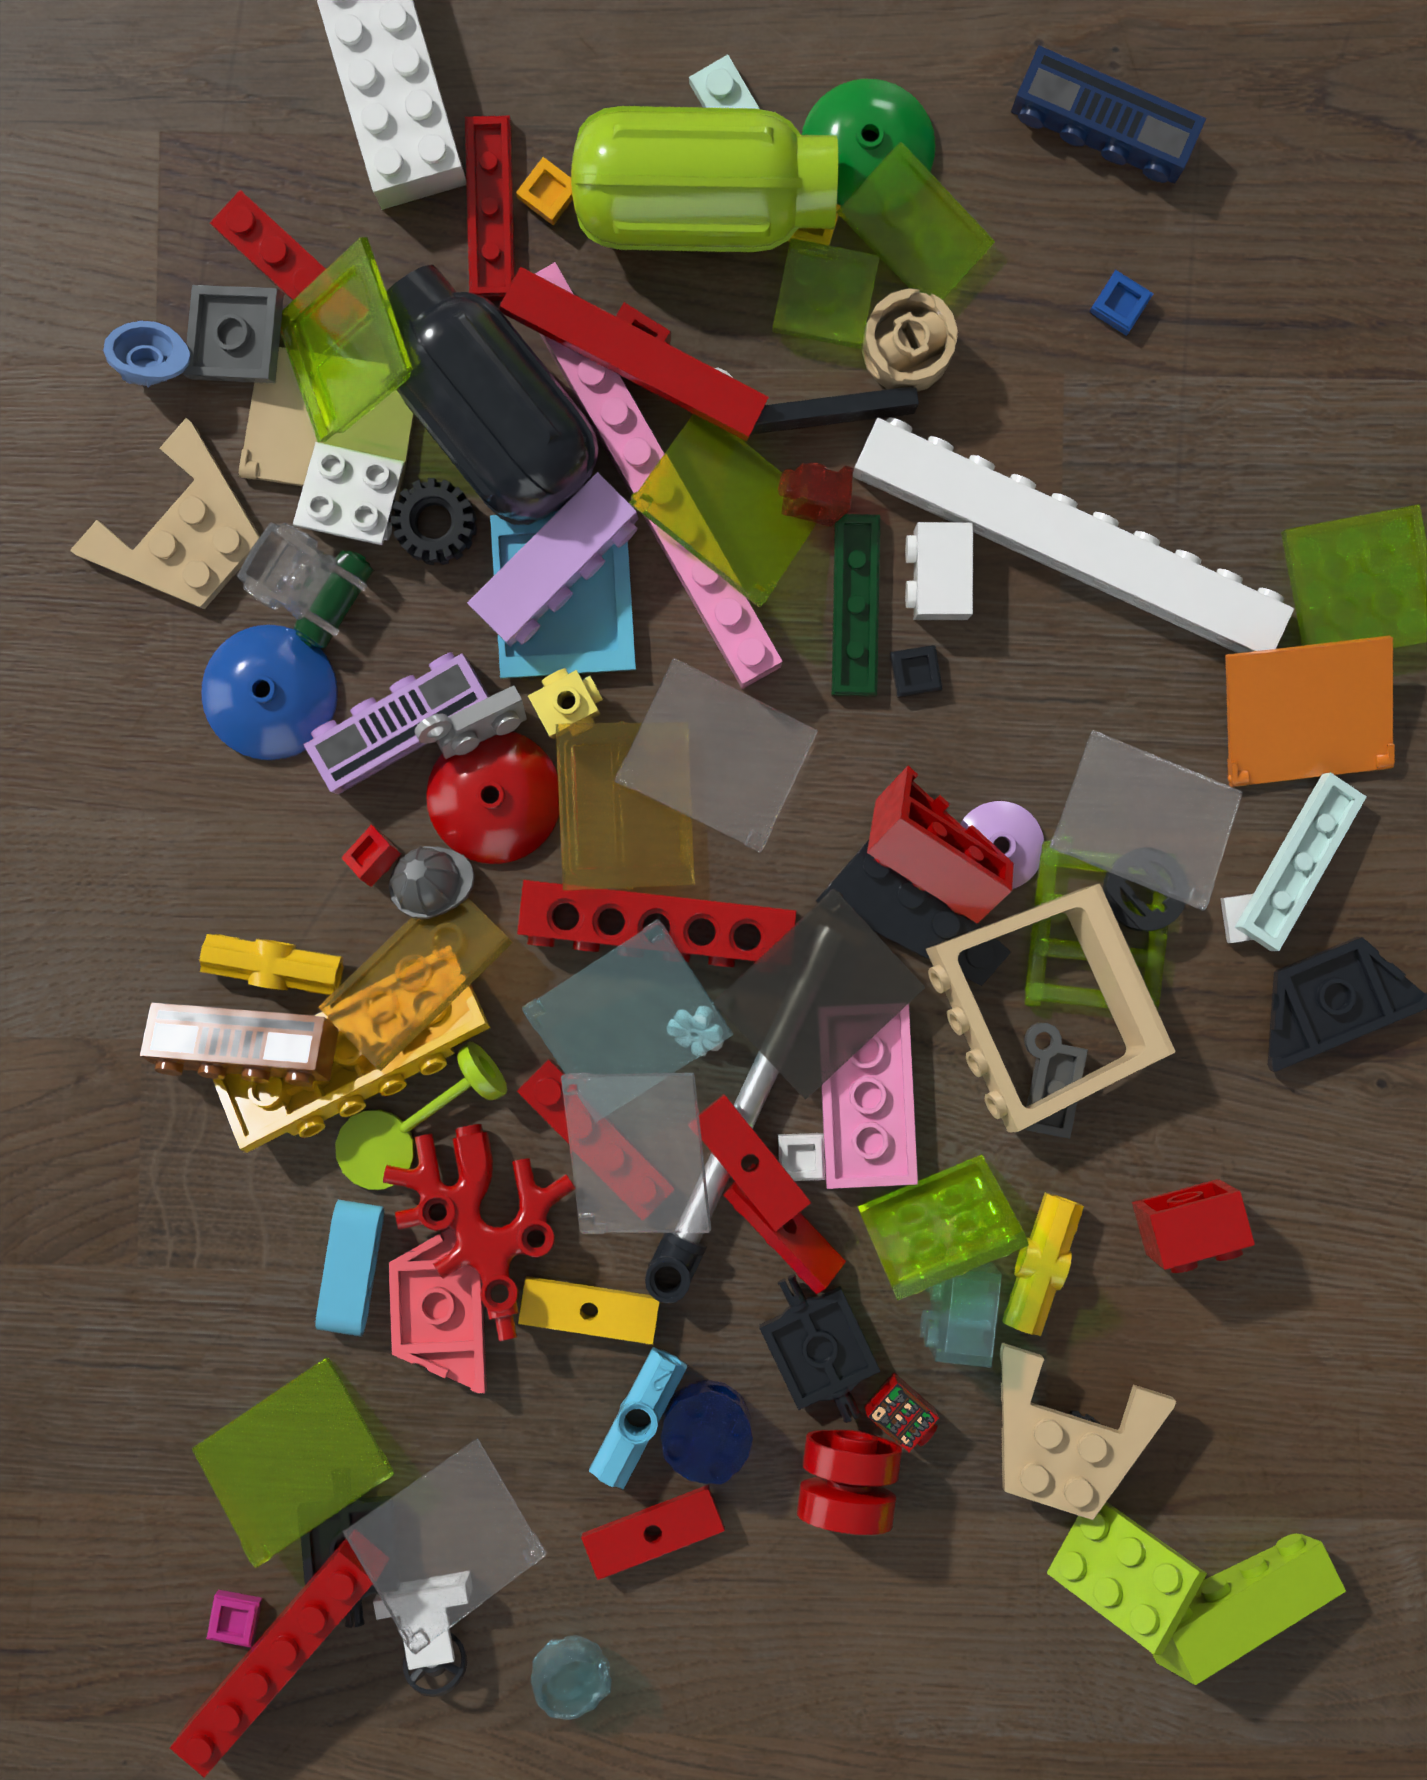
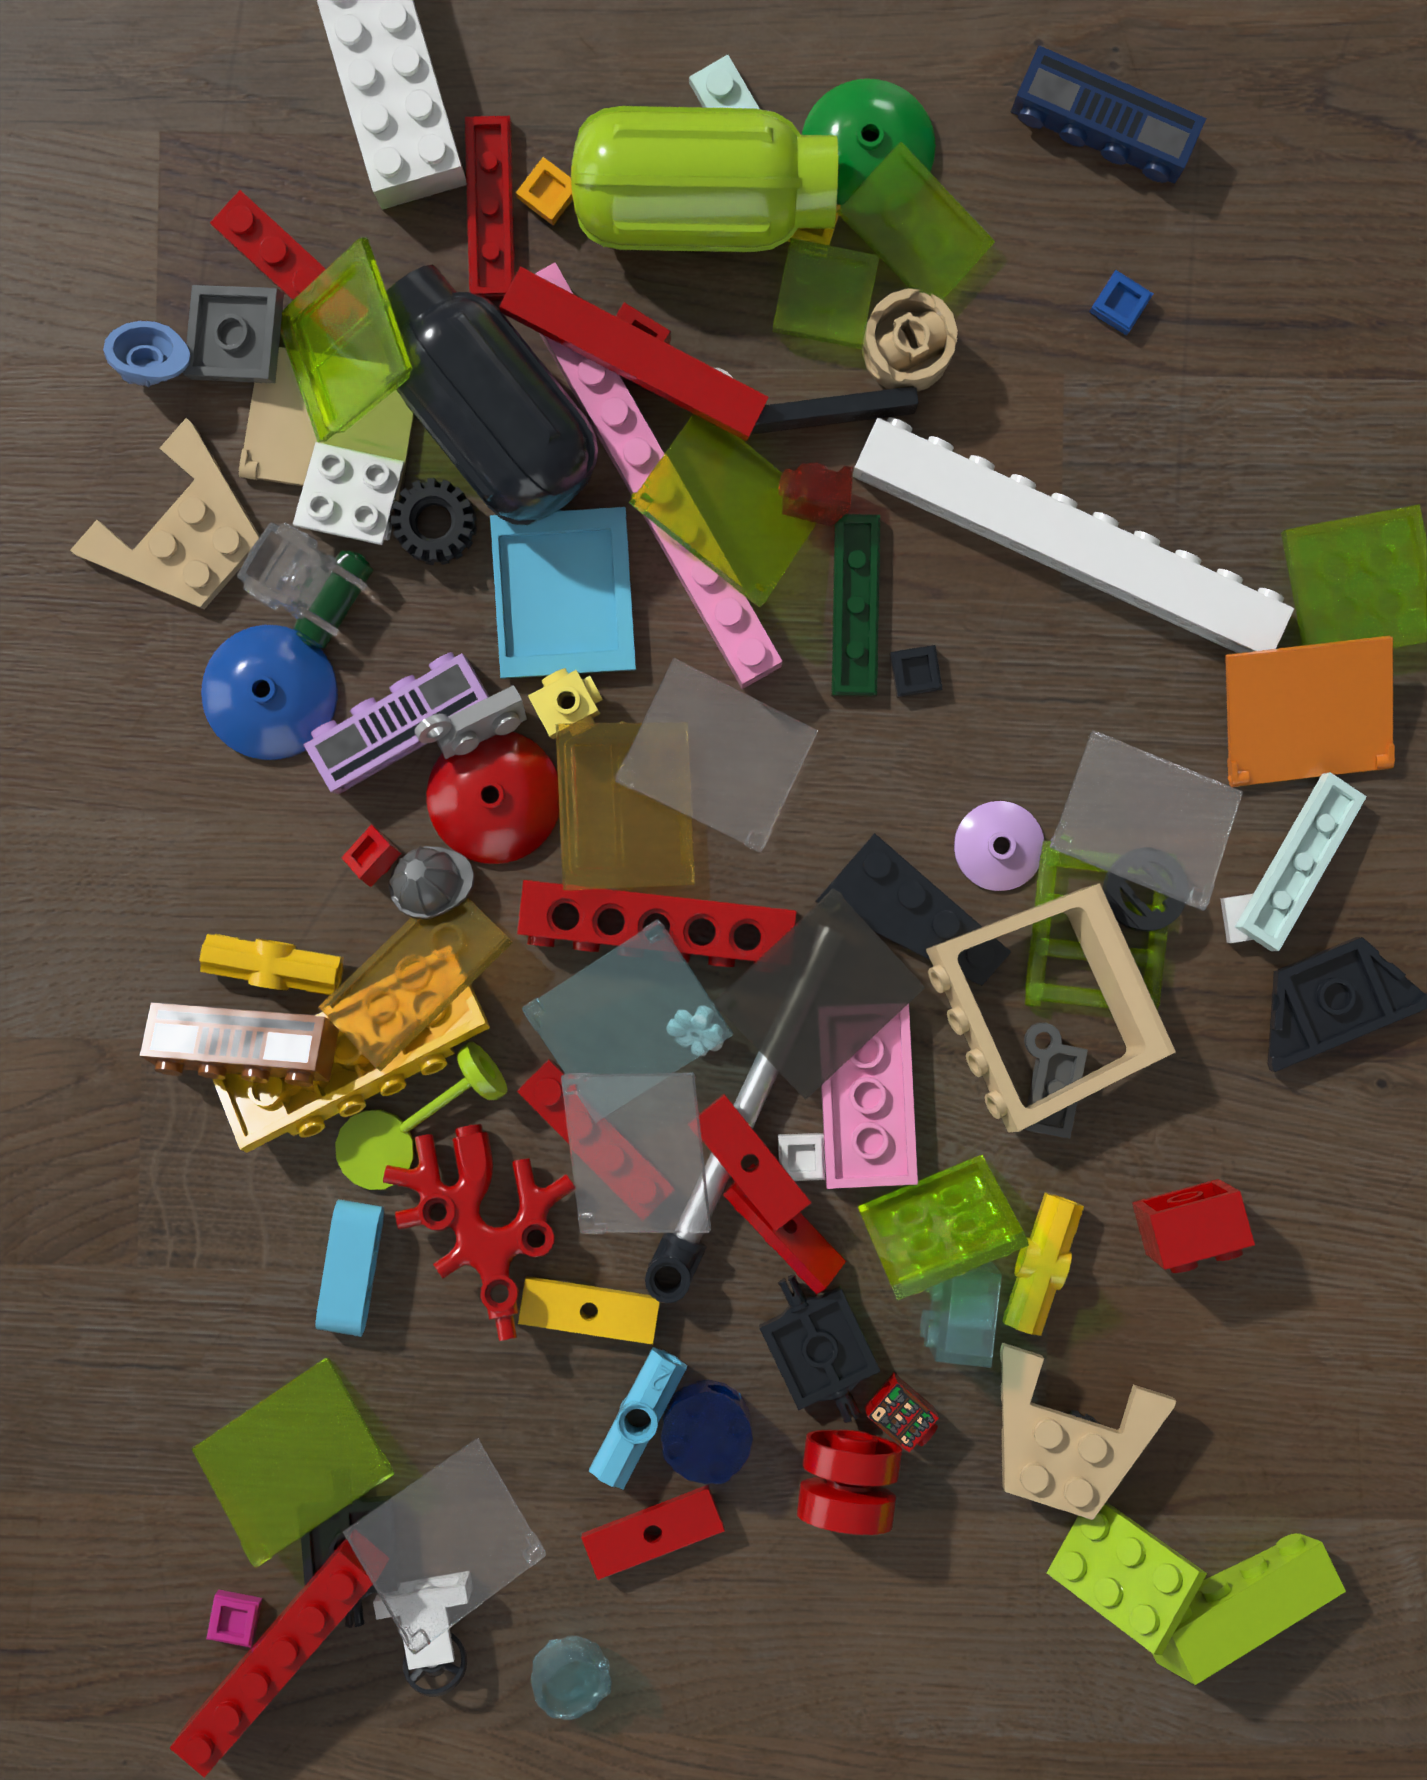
(438, 1318): coral wing -> none
(554, 560): lavender brick -> none
(936, 851): red wedge -> none
(941, 571): white brick -> none

